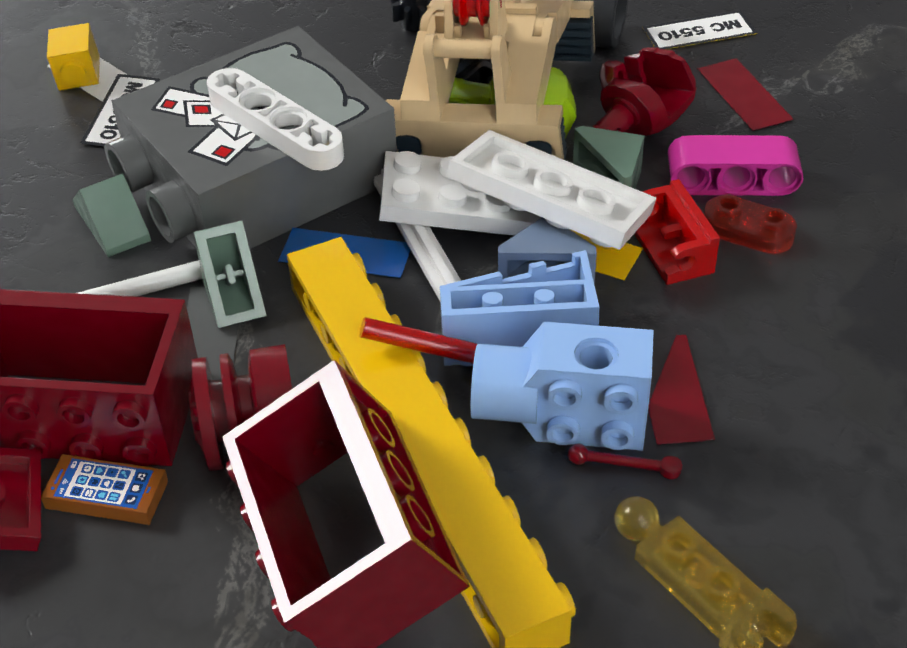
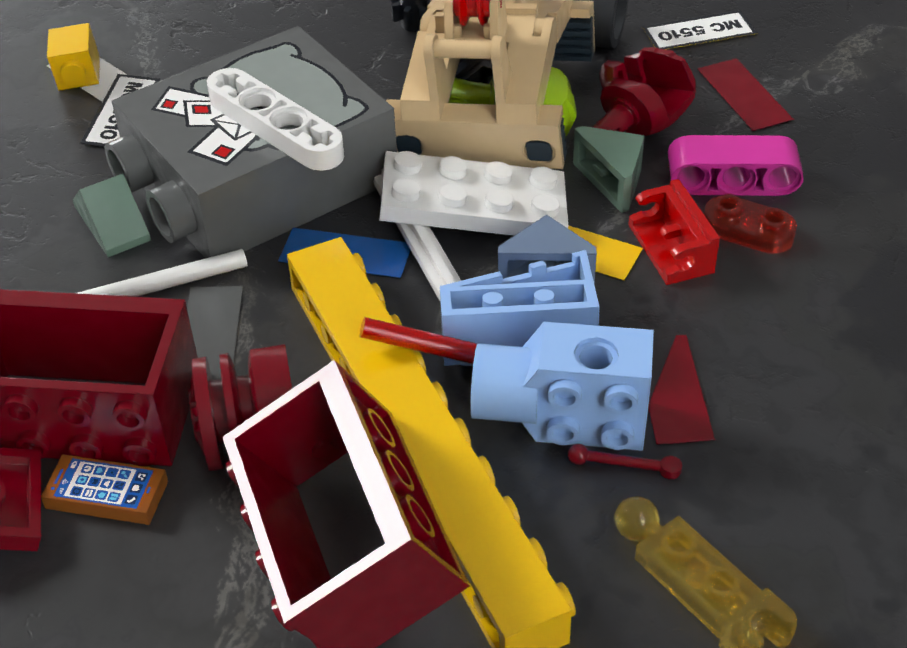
(229, 274): sand green slope -> none
(552, 189): white plate -> none

